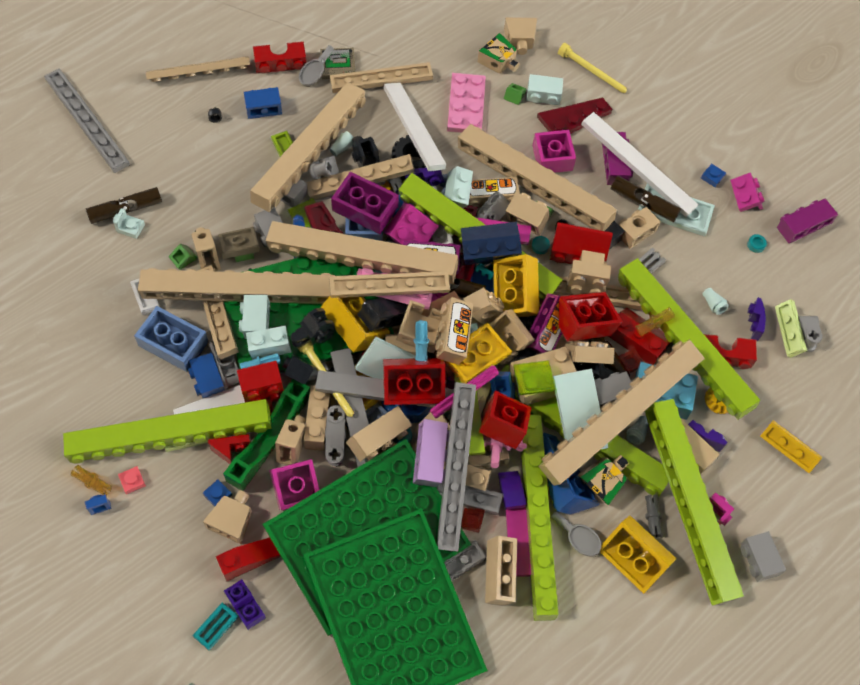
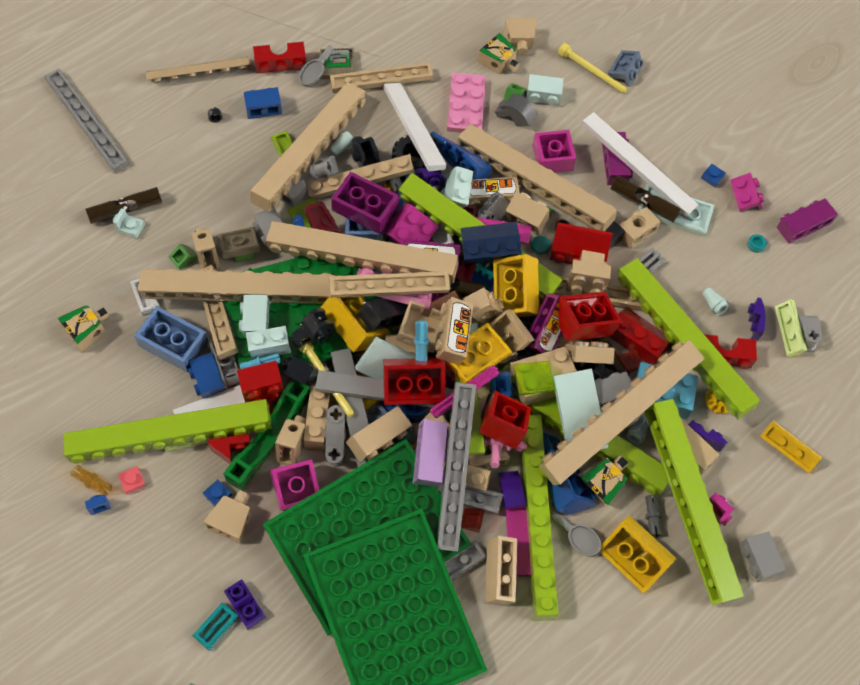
(84, 325): none -> torso
(246, 558): red slope -> none
(461, 157): none -> blue wedge
(518, 108): none -> dark grey brick
(572, 116): dark red wing -> none
(626, 66): none -> sand blue bracket
(666, 315): clear yellow pin -> none

